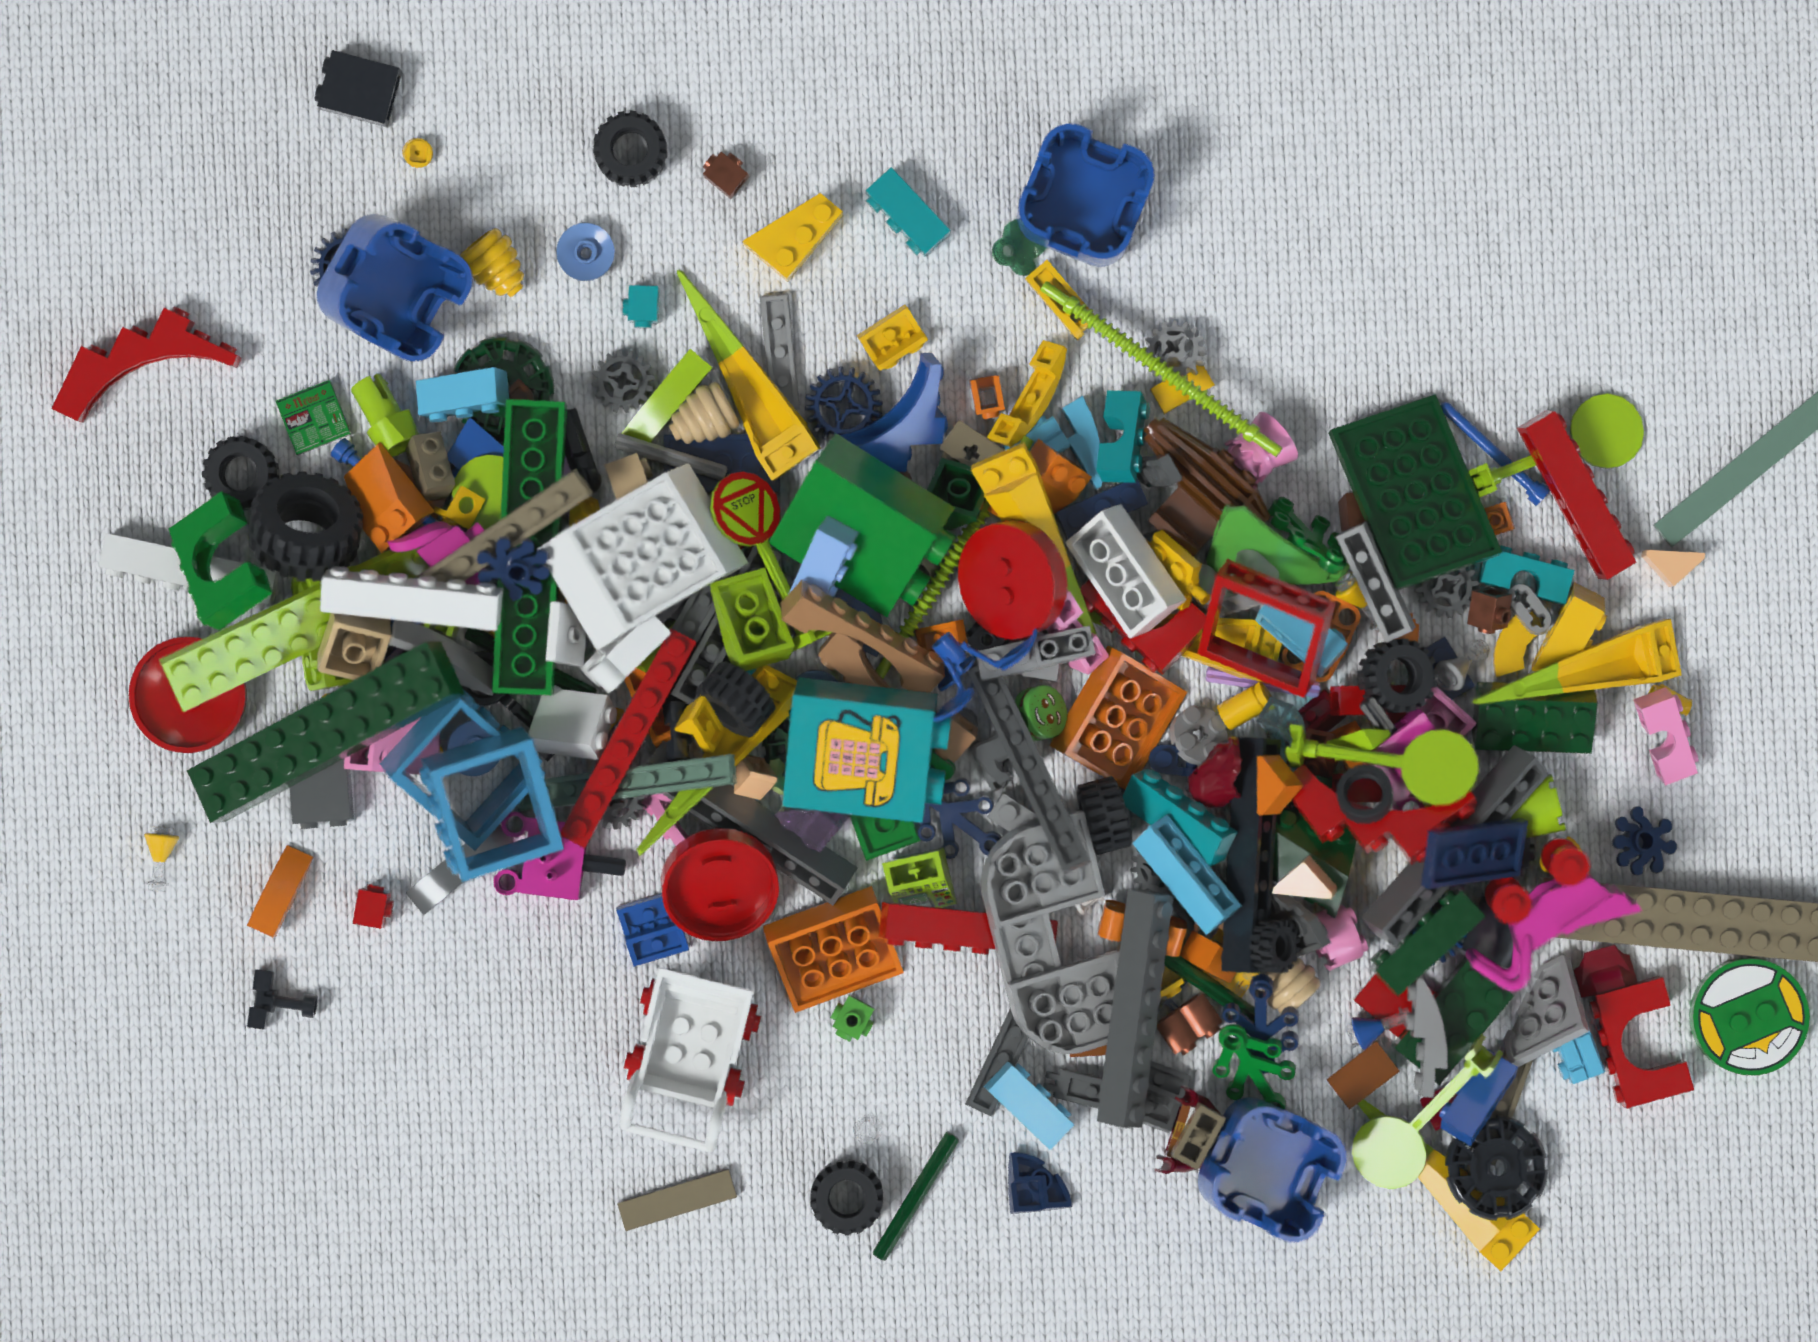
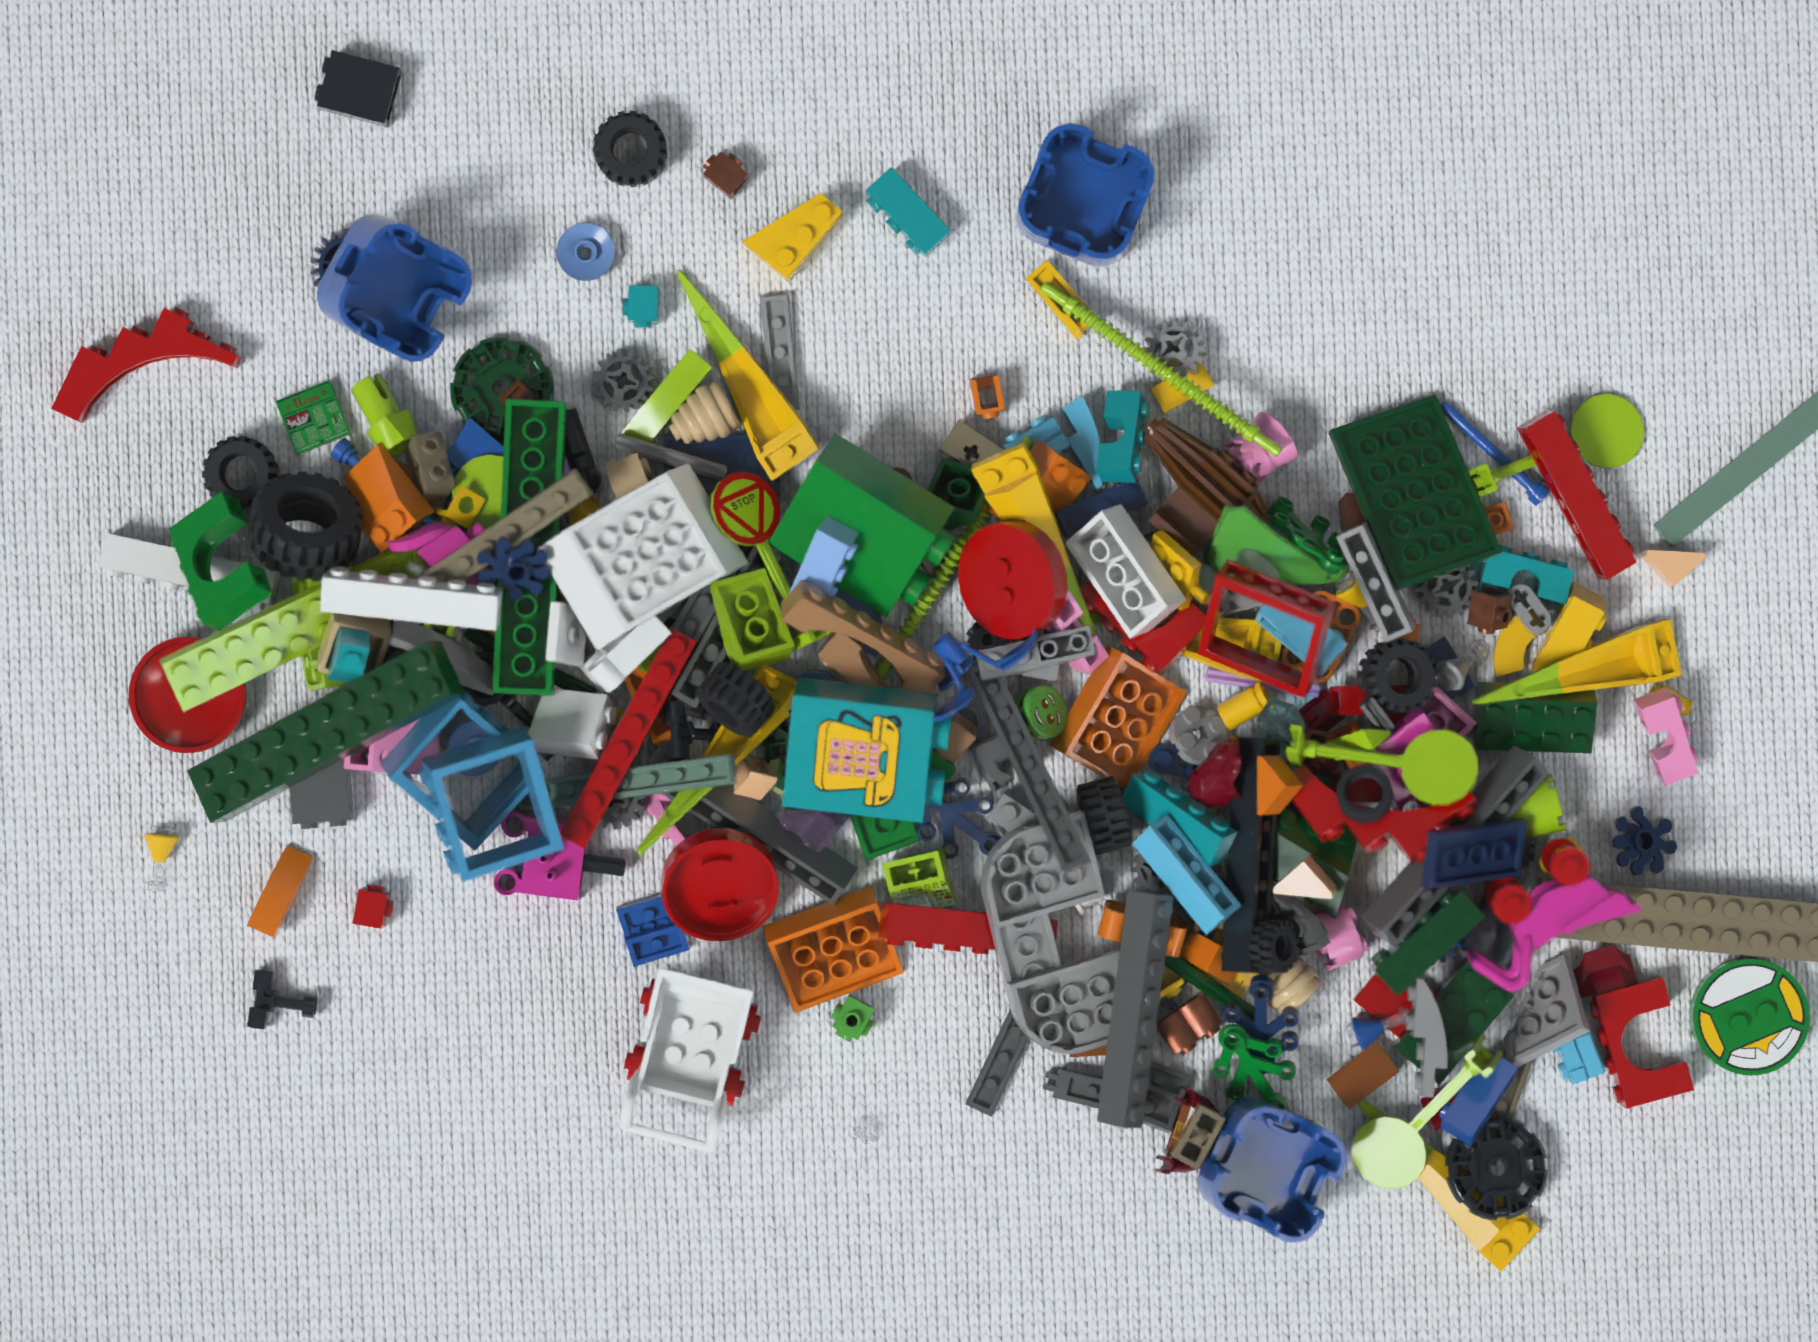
(348, 655): none -> teal slope
(417, 152): yellow tile -> none
(442, 882): dark grey slope -> none
(462, 394): medium azure brick -> none
(494, 263): yellow piece -> none
(677, 1200): dark tan tile -> none
(702, 723): yellow slope -> none
(838, 1221): black tyre -> none
(849, 381): dark blue gear -> none
(892, 338): yellow bracket -> none
(910, 422): blue arch -> none
(915, 1196): dark green axle -> none
(929, 635): orange slope -> none
(1022, 250): clear green plate -> none
(1030, 1104): medium azure brick -> none
(1034, 1187): dark blue brick -> none
(1035, 397): yellow slope -> none
(1158, 471): dark grey plate -> none

